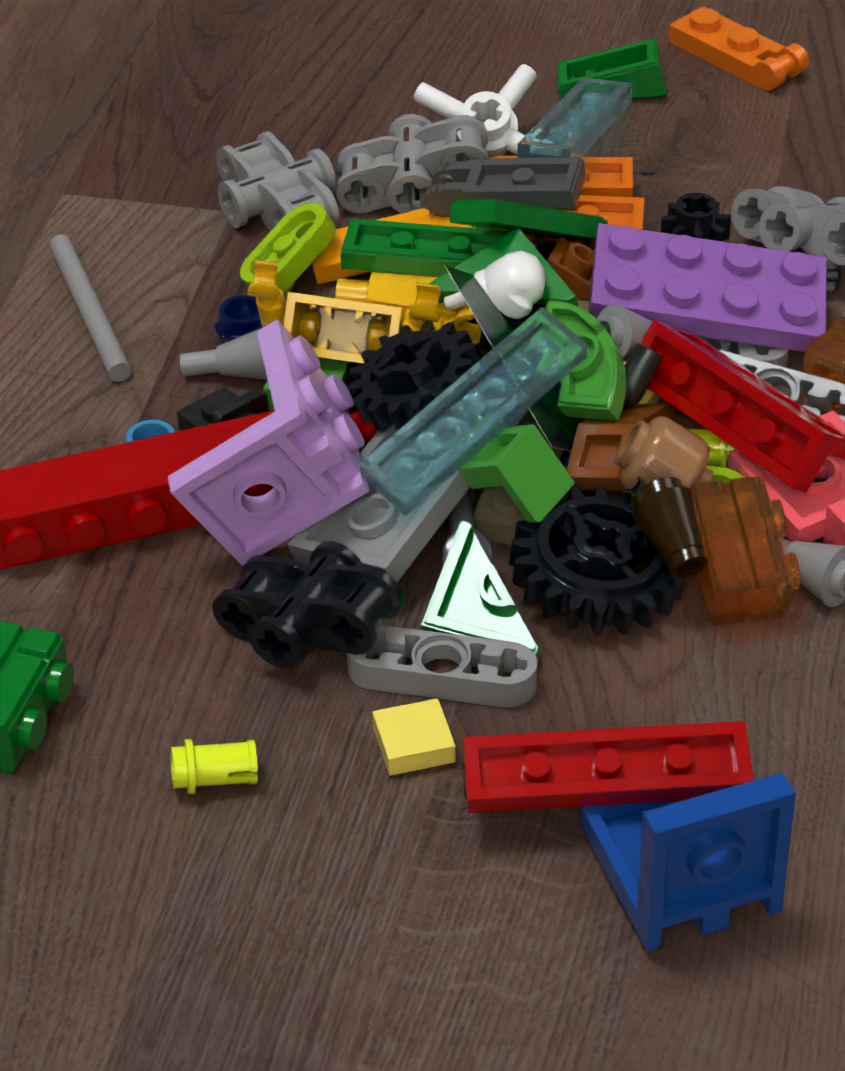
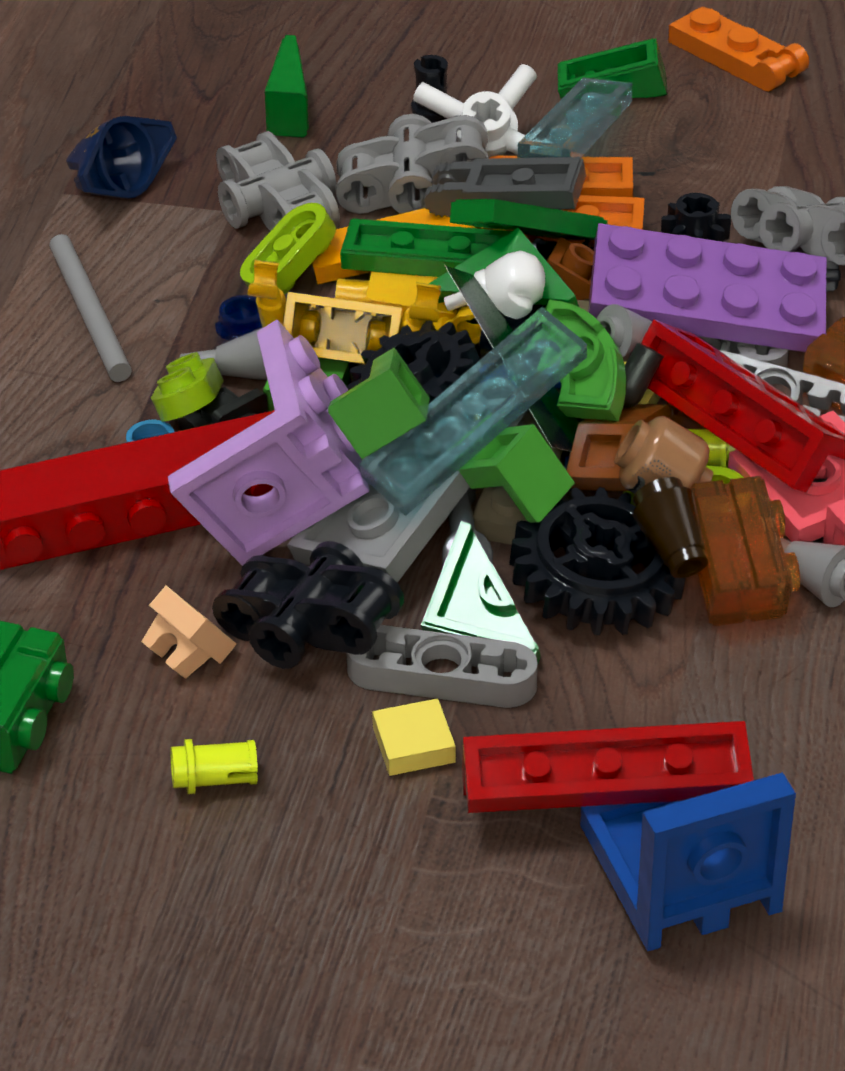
(121, 156): none -> dark blue hat
(187, 387): none -> lime plate
(189, 629): none -> light nougat tile
(286, 93): none -> green slope
(381, 405): none -> bright green panel
(432, 71): none -> black pin

